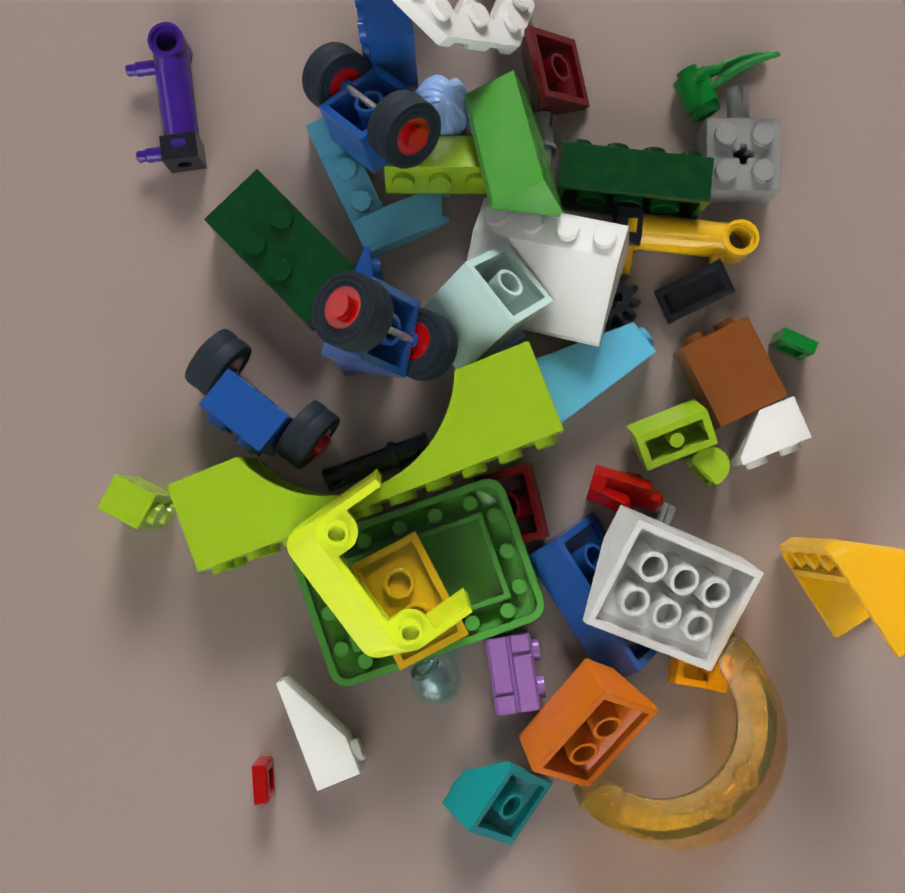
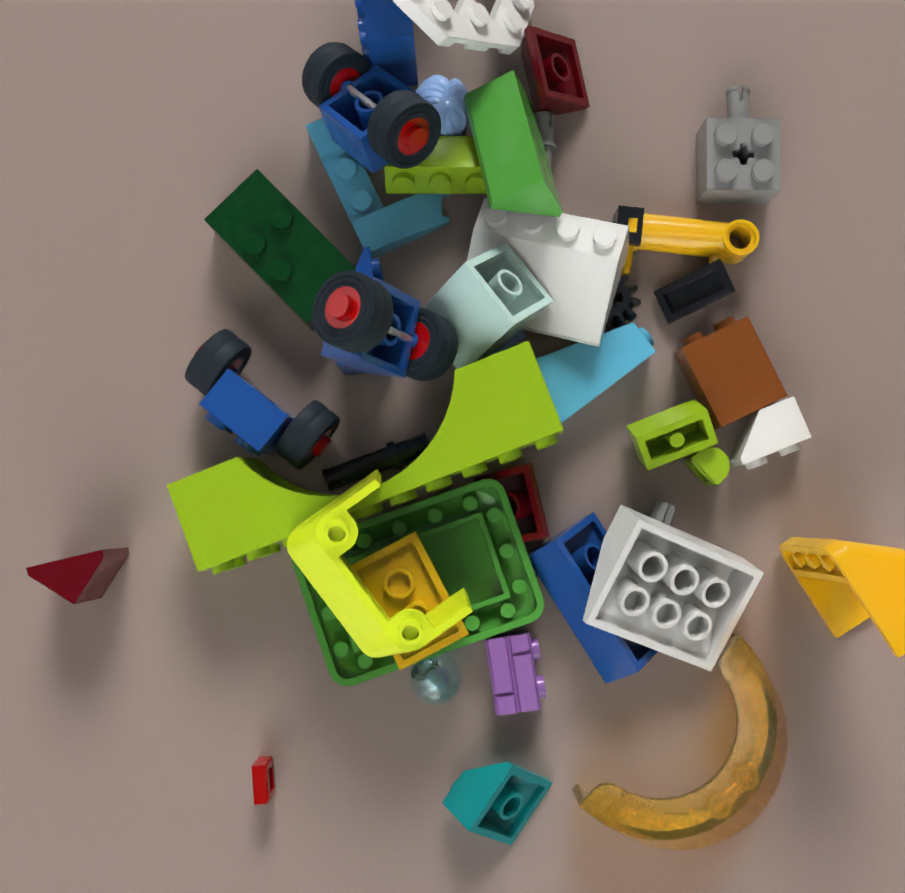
(81, 576): none -> dark red slope
(137, 502): lime brick -> none
(180, 144): dark purple piece -> none
(323, 738): white slope -> none
(585, 724): orange slope -> none
(604, 177): dark green brick -> none
(619, 488): red rock -> none
(691, 675): light orange bracket -> none
(699, 92): green plant -> none
(793, 344): green tile -> none

